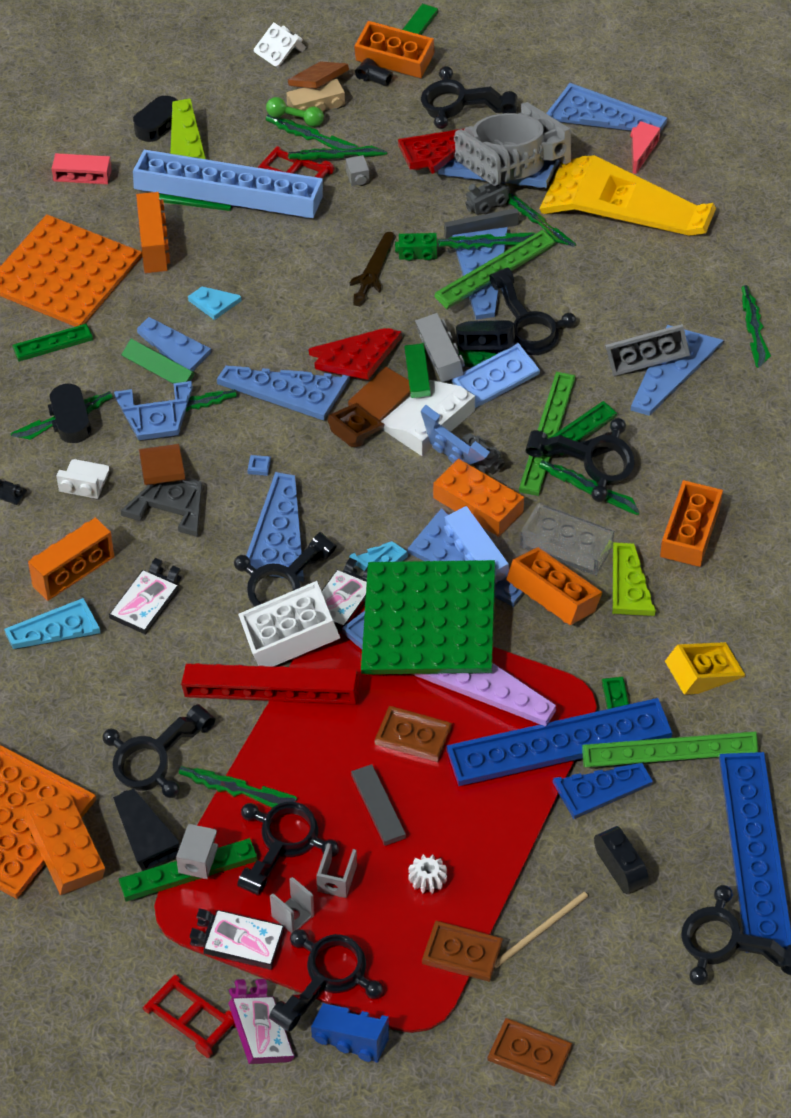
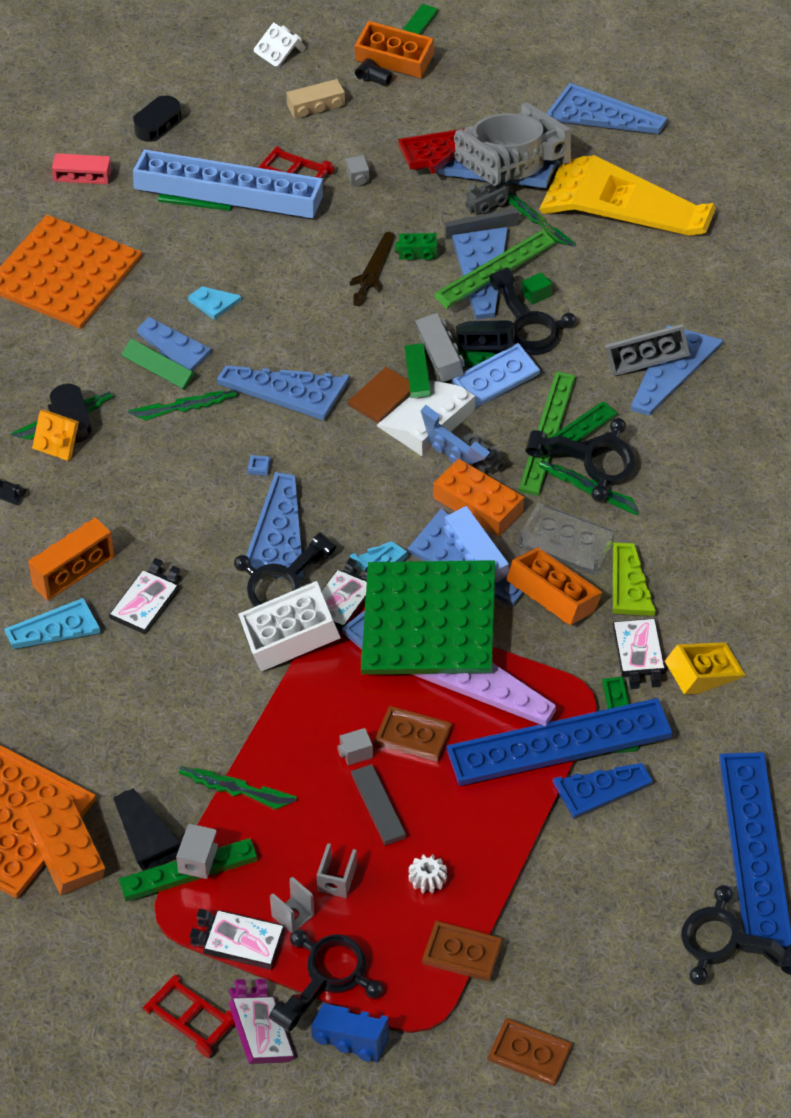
(52, 342): green tile -> none
(55, 434): none -> light orange hinge
(83, 478): white bracket -> none
(152, 232): orange brick -> none
(155, 418): medium blue wing -> none
(161, 464): dark orange tile -> none
(178, 497): dark grey wing -> none
(184, 131): lime wing -> none
(196, 720): black piece -> none
(255, 879): black piece -> none
(270, 683): red brick -> none
(277, 107): bright green piece -> none
(309, 133): green sword -> none
(318, 74): dark orange tile -> none
(335, 153): green sword -> none
(353, 424): reddish brown slope -> none
(355, 746): none -> light grey brick
(356, 355): red wing -> none
(486, 240): green sword -> none
(499, 104): black piece -> none
(537, 288): none -> green brick
(541, 929): tan axle -> none
(621, 859): black brick -> none
(639, 651): none -> tile
(643, 142): coral slope -> none
(668, 749): bright green tile -> none
(691, 523): orange brick -> none
(754, 326): green sword -> none

